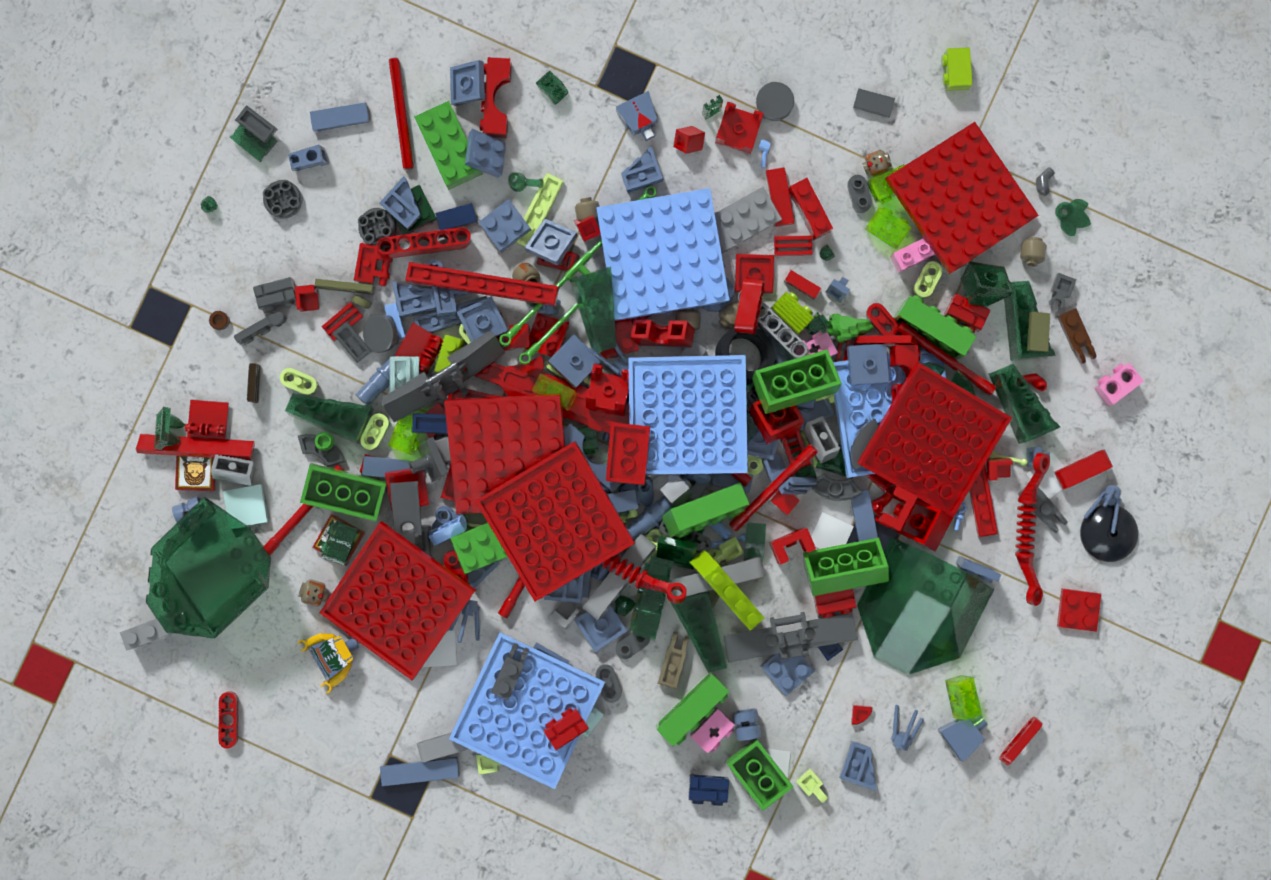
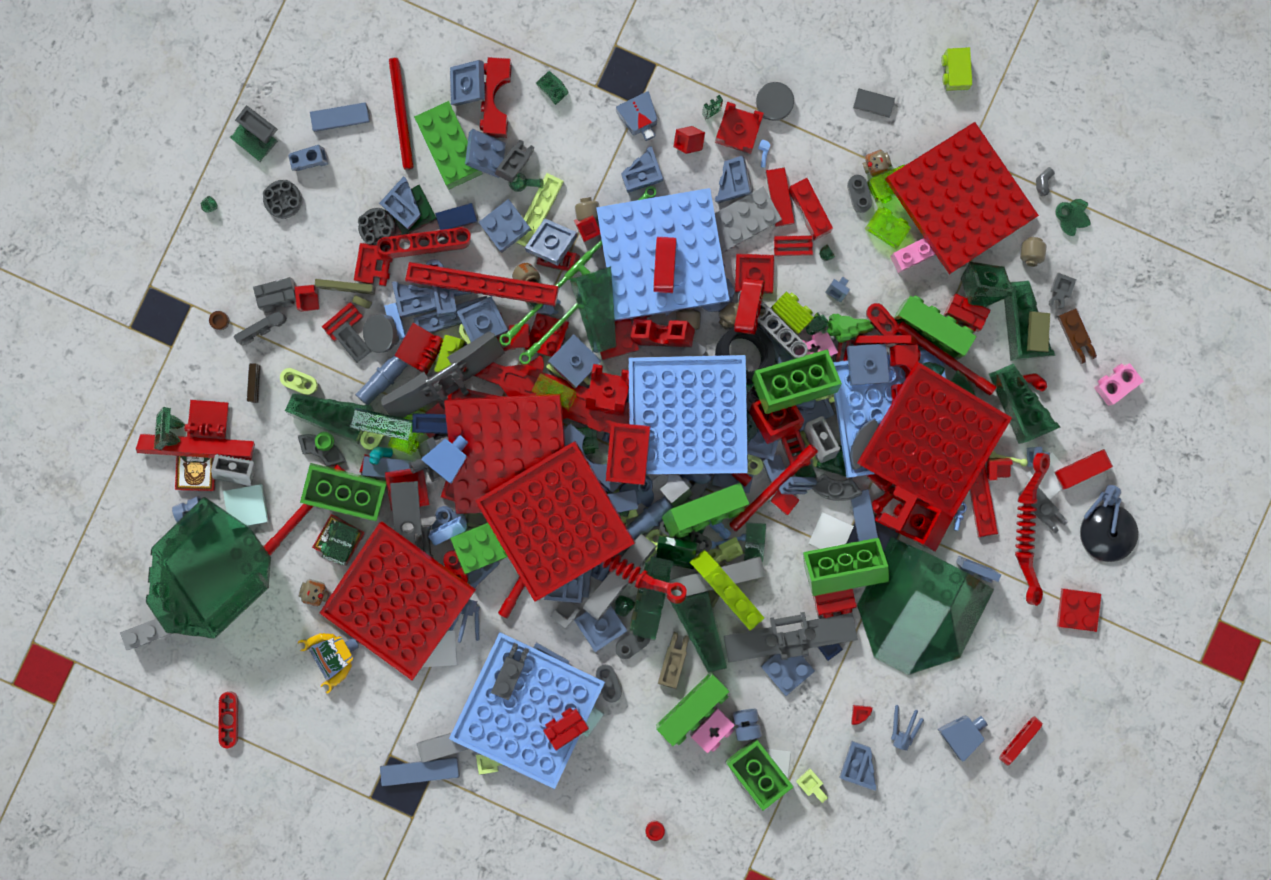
(379, 452): none -> teal arm
(381, 423): none -> clear green plate
(402, 370): light aqua plate -> none
(447, 458): none -> medium blue torso
(514, 162): none -> dark grey hinge
(617, 366): sand blue plant -> none
(655, 830): none -> red tile
(664, 265): none -> red beam
(708, 788): dark blue brick -> none
(734, 181): none -> sand blue wing
(790, 540): red panel -> none
(802, 284): red piece -> none
(927, 280): yellowish green plate -> none
(963, 697): clear neon green brick -> none

